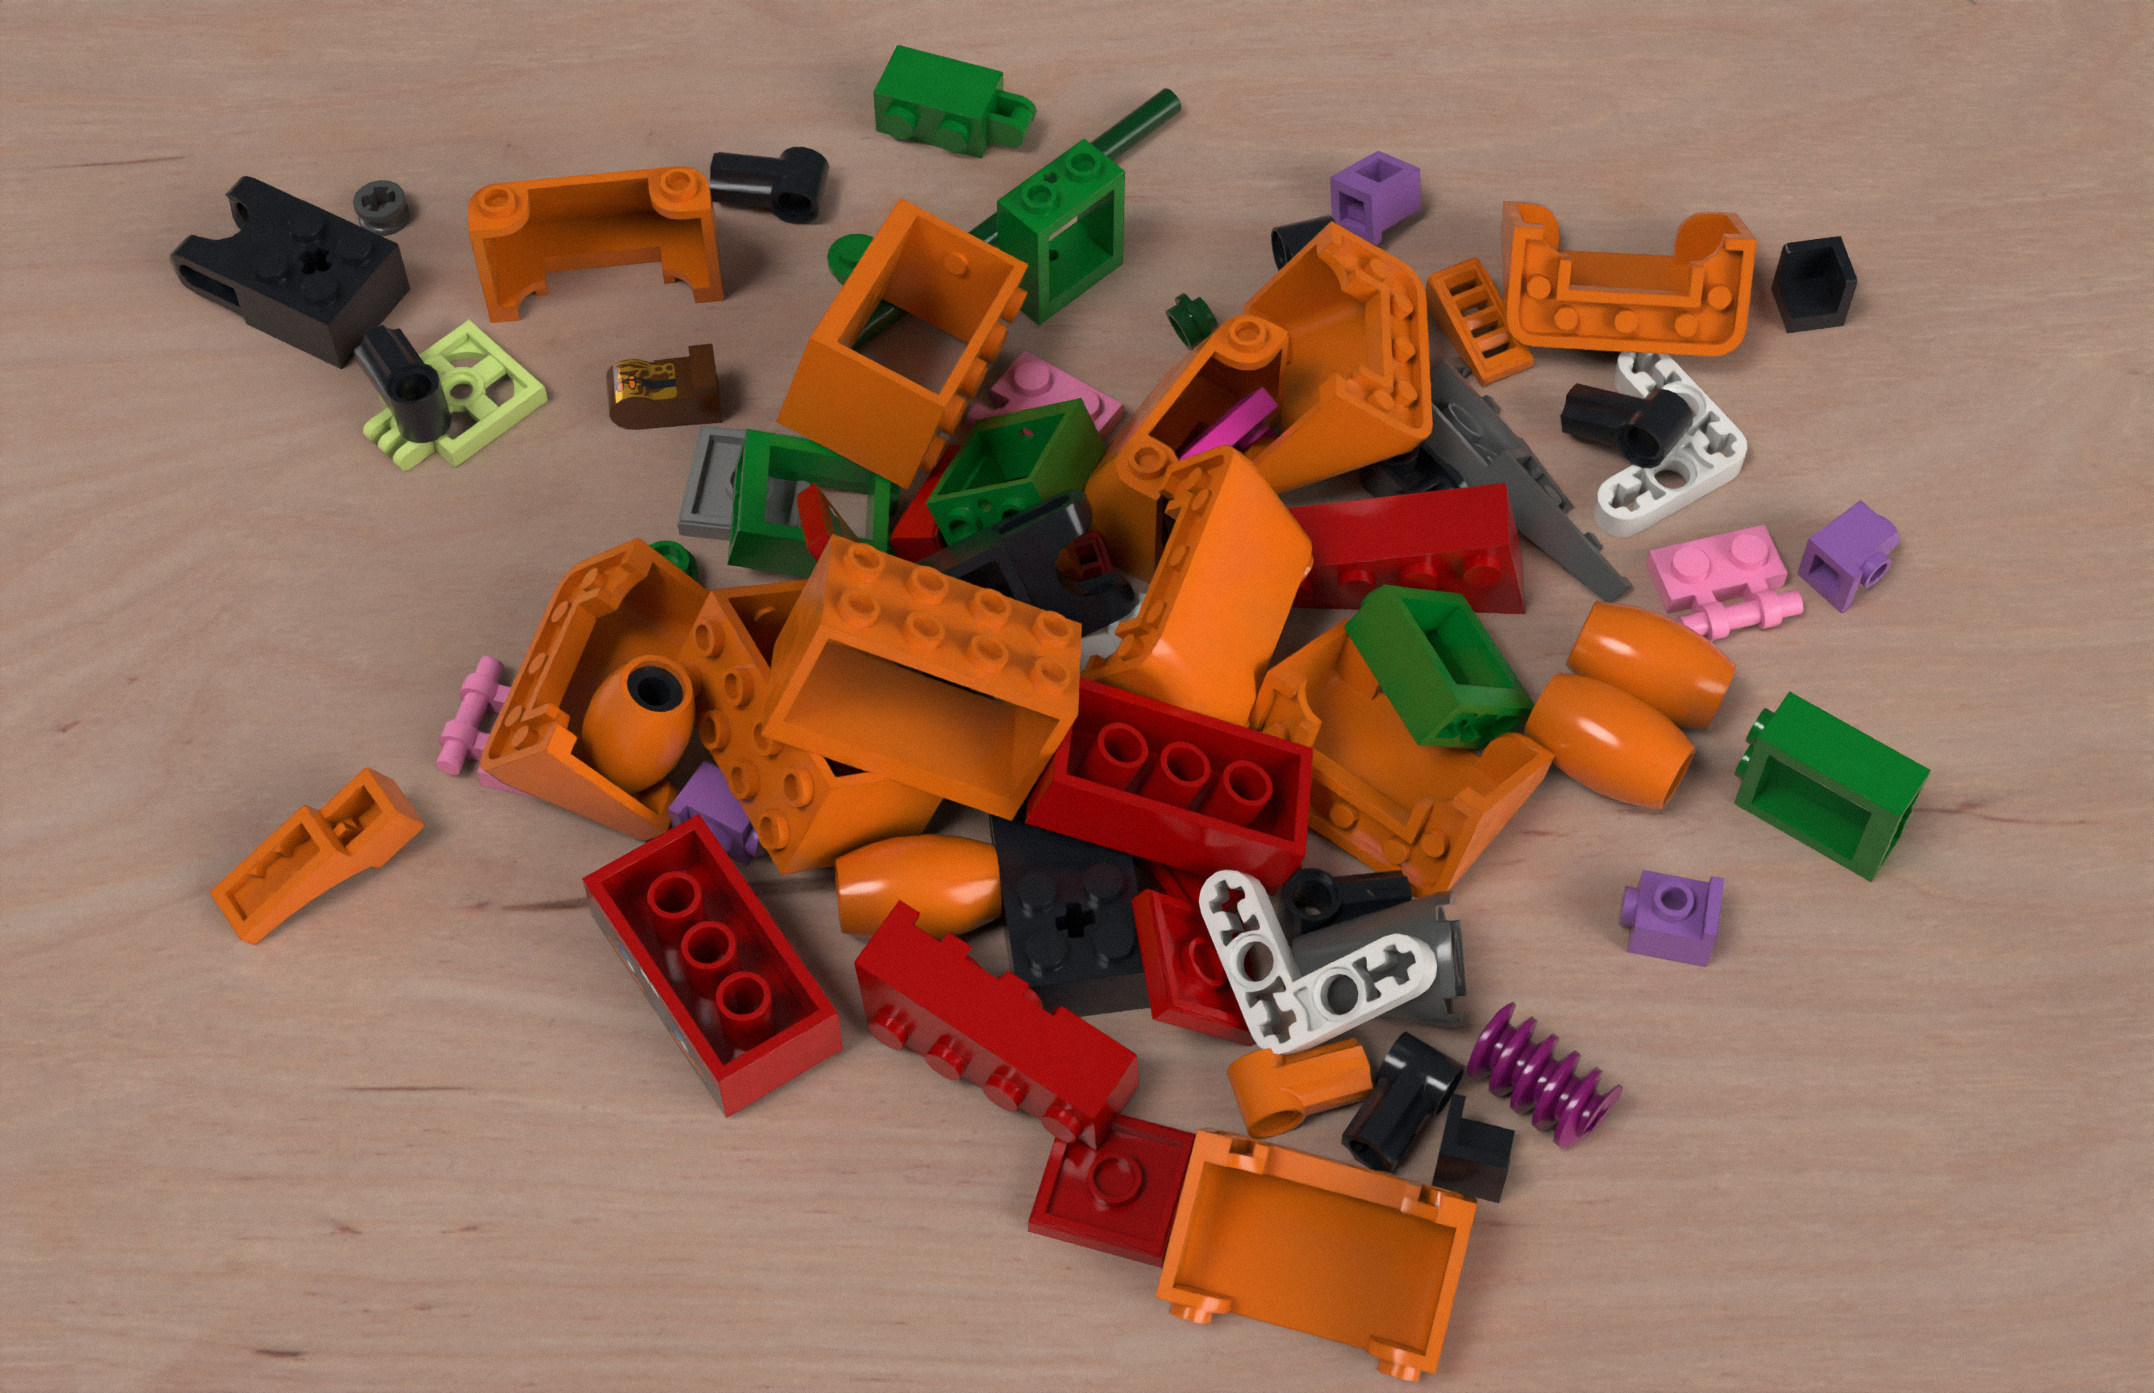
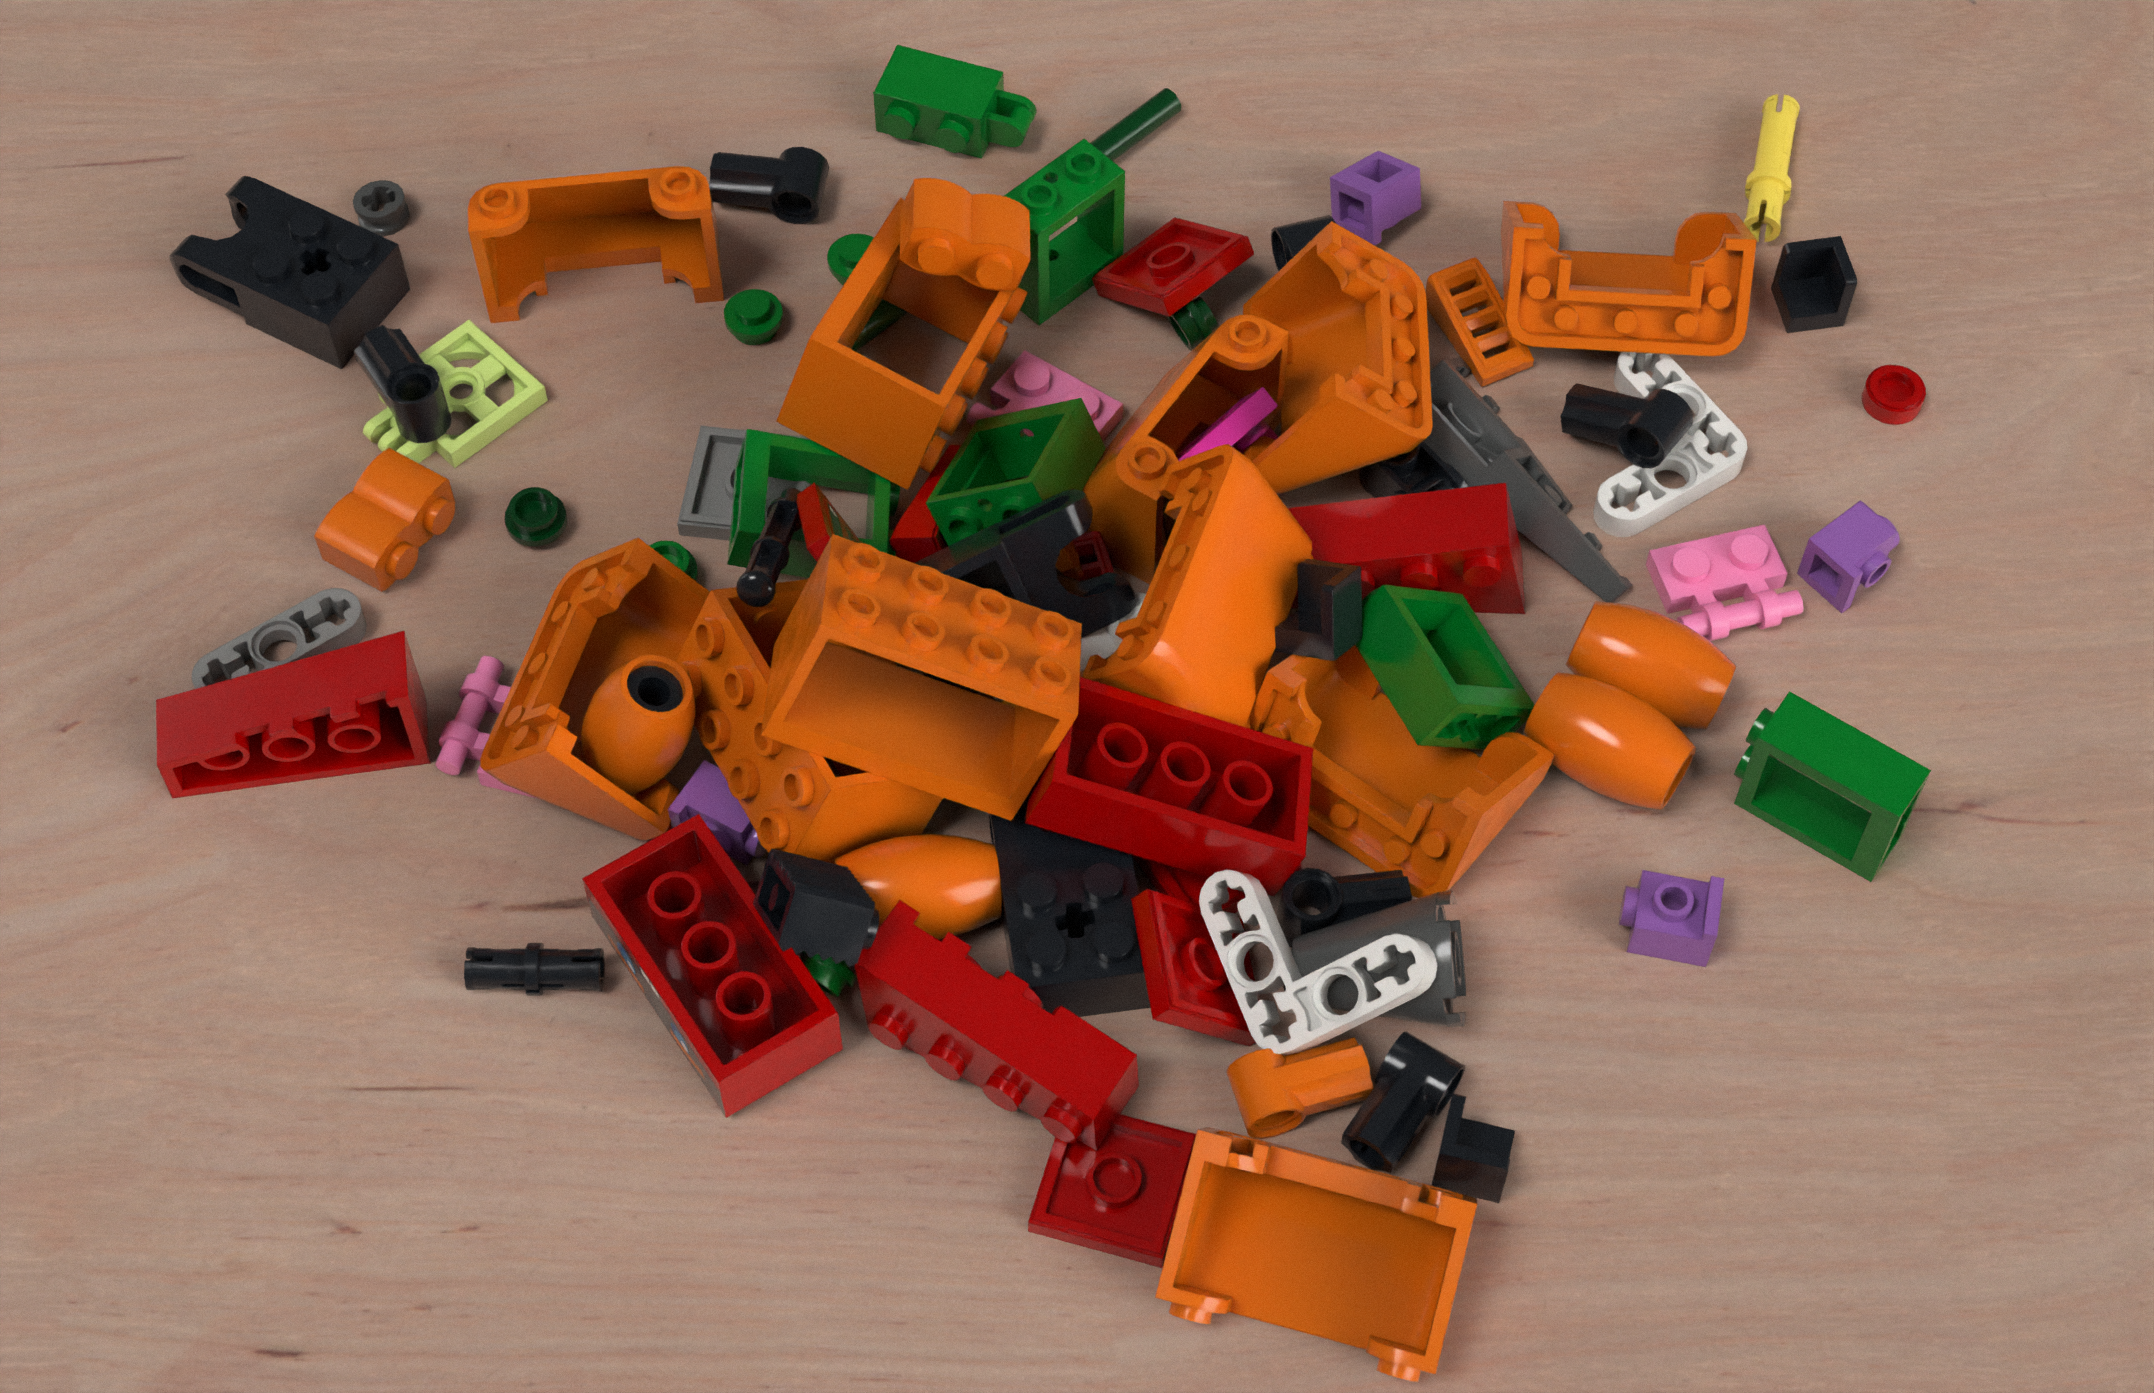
(288, 625): none -> light grey beam
(297, 721): none -> red wedge
(315, 852): orange slope -> none
(386, 520): none -> orange brick
(534, 969): none -> black pin
(535, 517): none -> dark green plate
(665, 391): reddish brown leg -> none
(753, 316): none -> green plate
(770, 551): none -> black piece
(815, 907): none -> black brick
(827, 974): none -> green plate
(964, 234): none -> orange brick
(1172, 266): none -> red tile
(1327, 611): none -> black panel
(1540, 1079): magenta piece -> none
(1769, 183): none -> light yellow pin
(1893, 394): none -> red tile

